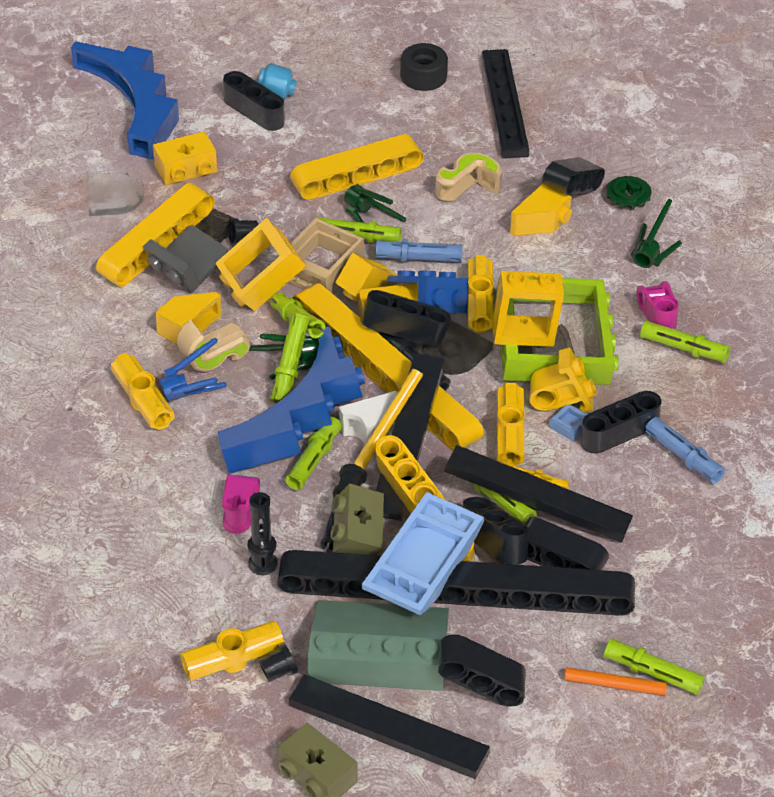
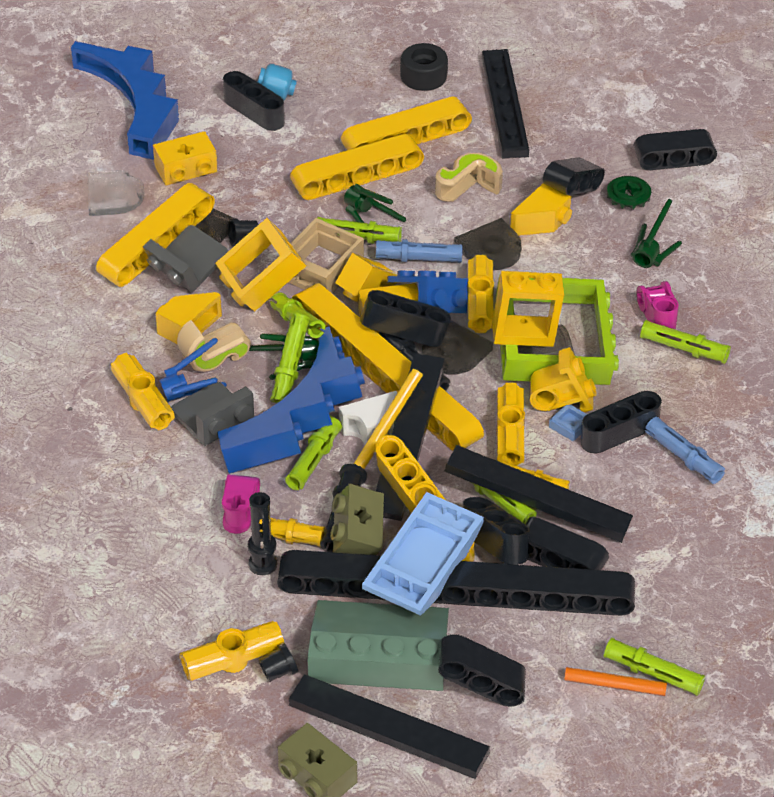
(214, 410): none -> dark grey bracket
(294, 531): none -> yellow pin
(421, 123): none -> yellow beam
(495, 241): none -> clear smoke tile
(675, 149): none -> black beam

